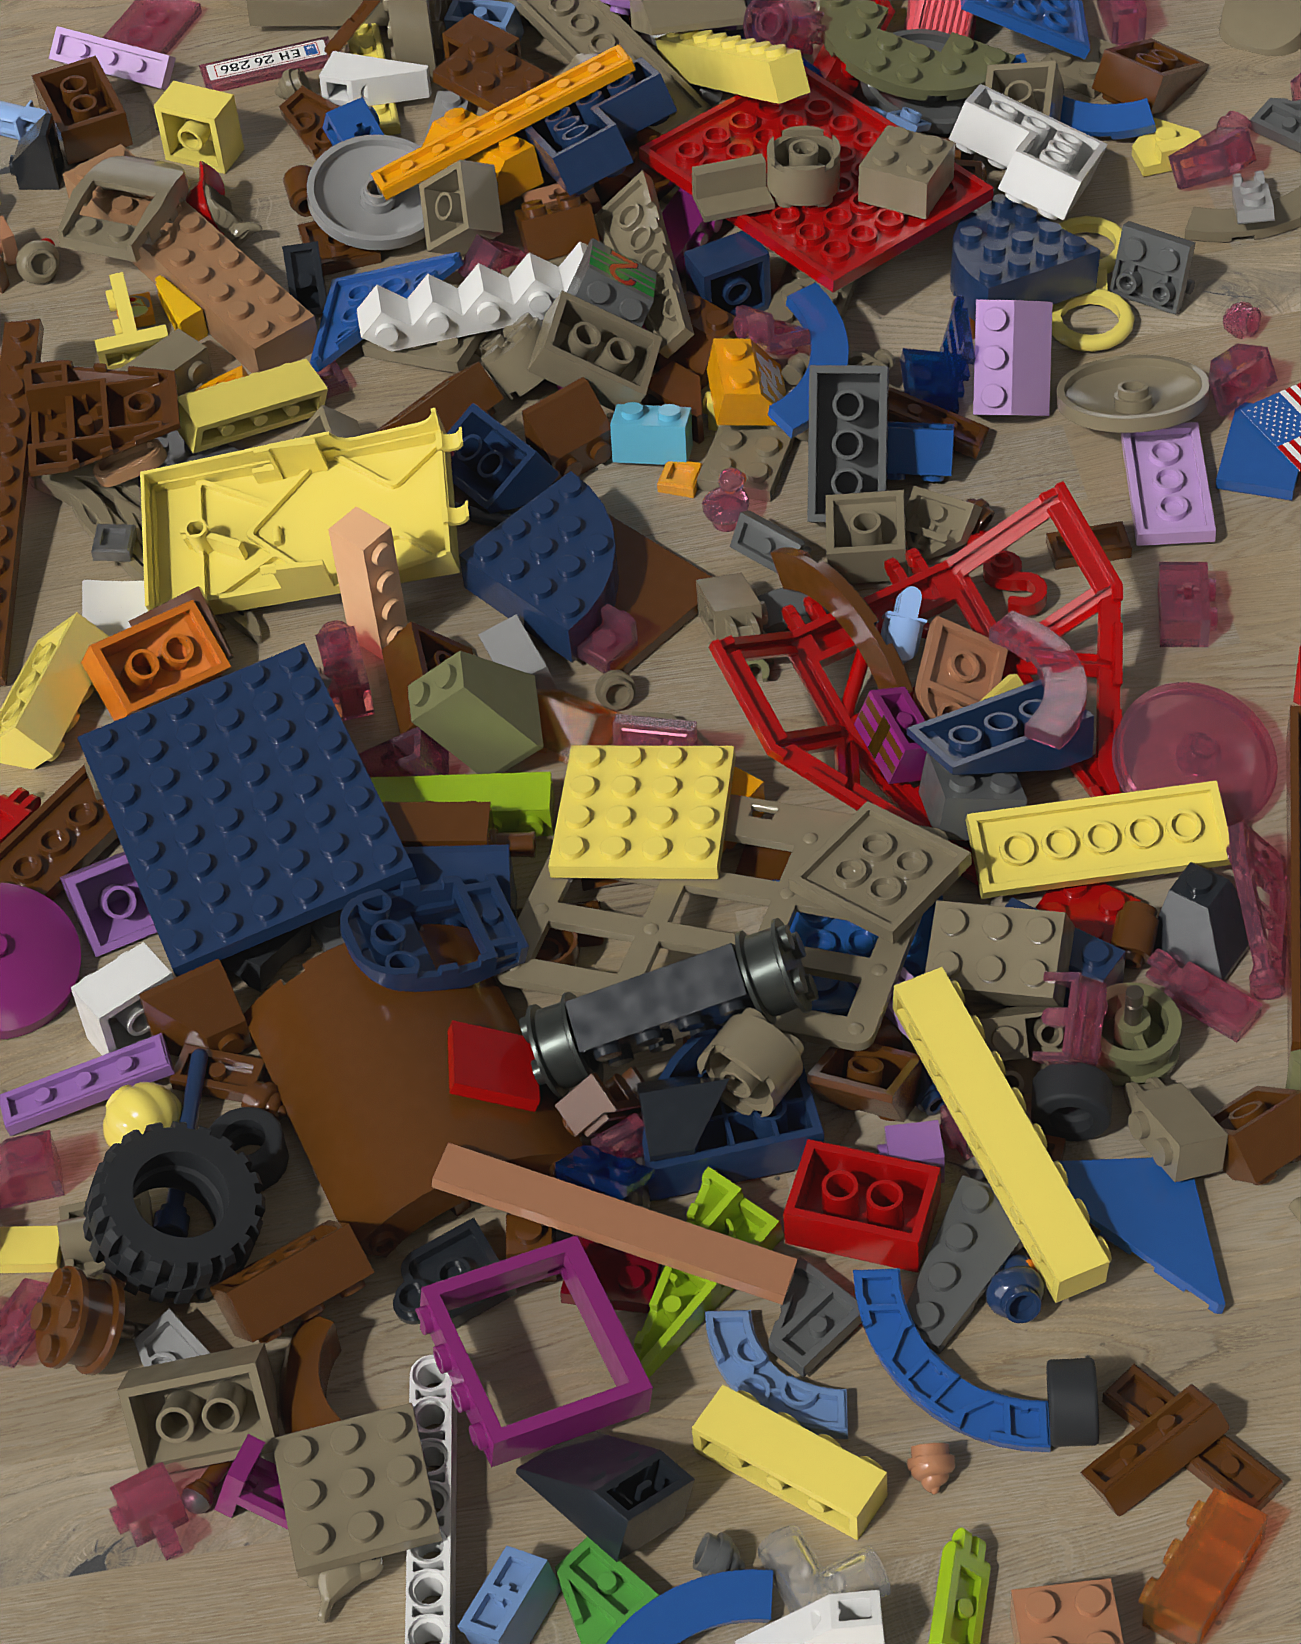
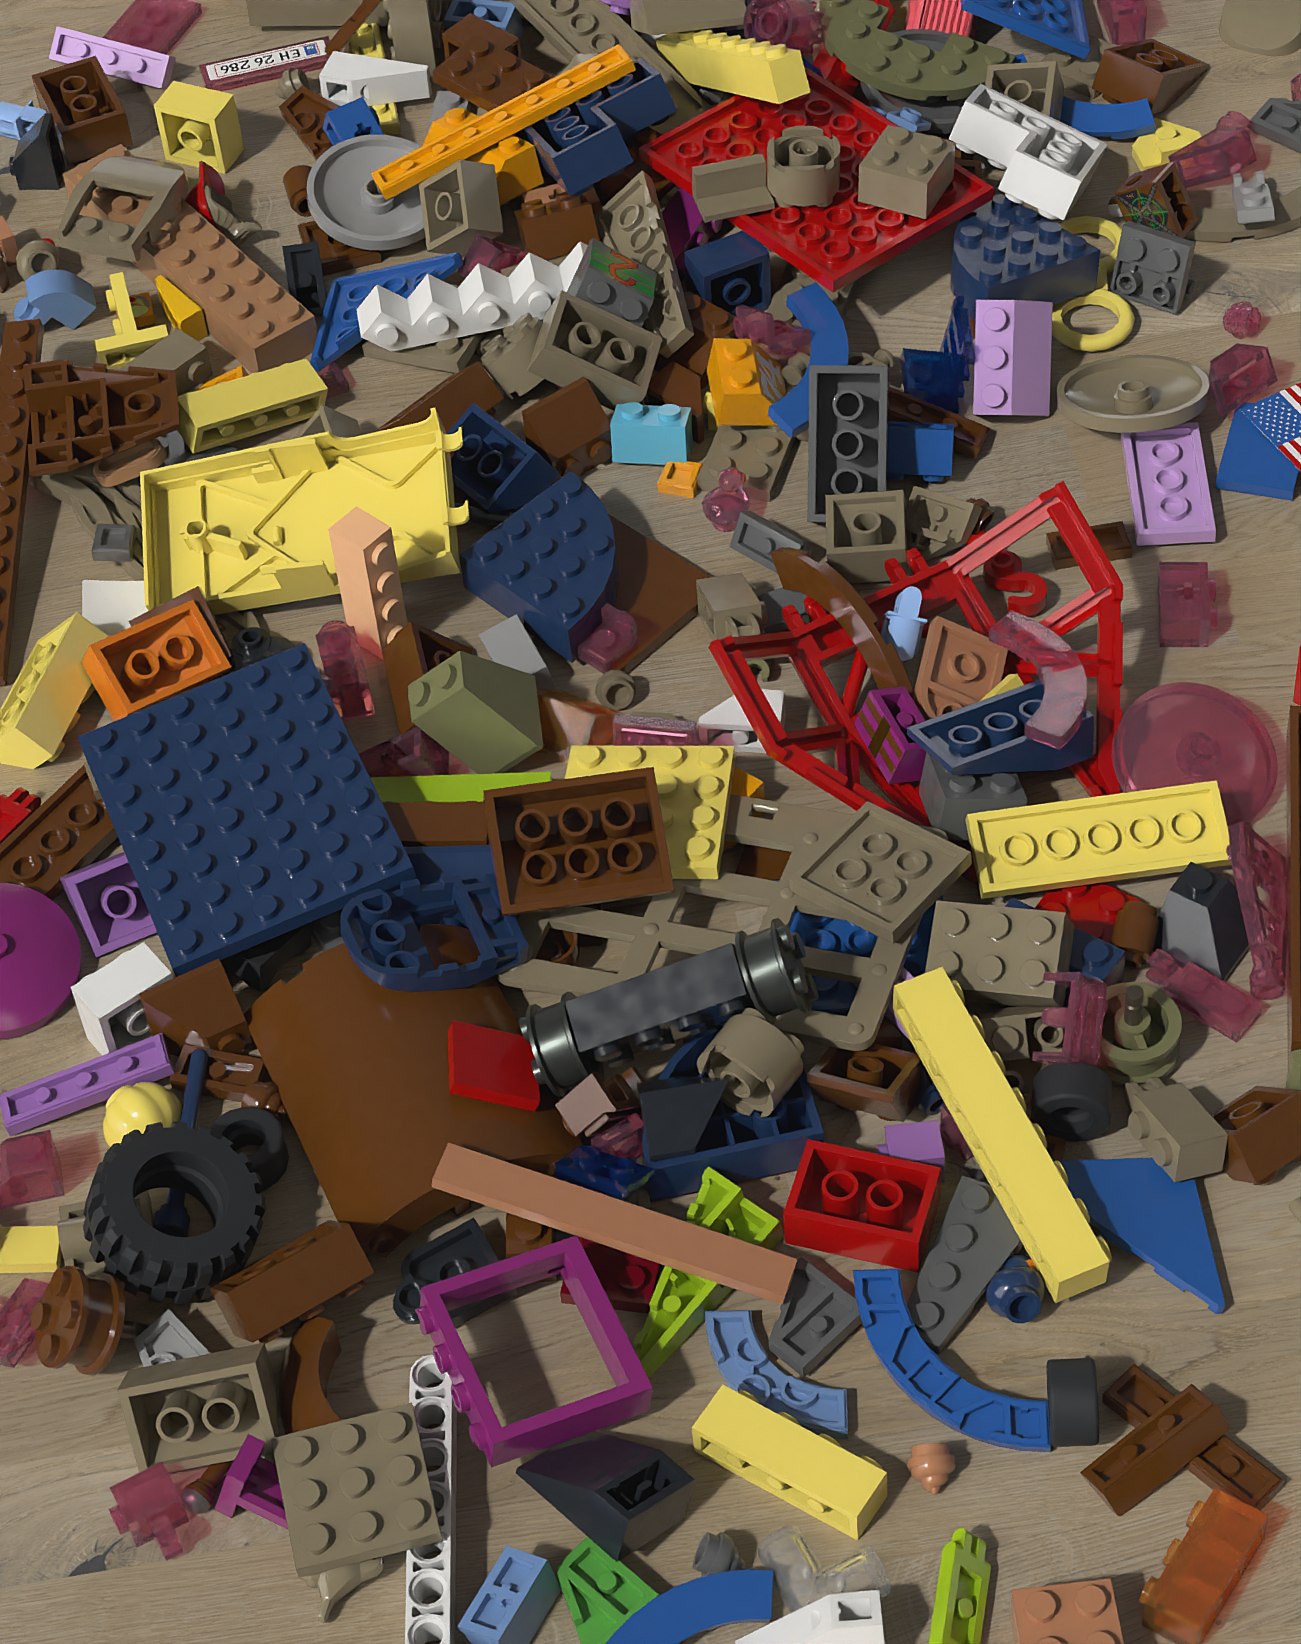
(57, 296): none -> medium blue brick
(254, 646): none -> black plate
(577, 841): none -> reddish brown slope
(730, 727): none -> white slope
(1155, 201): none -> reddish brown torso

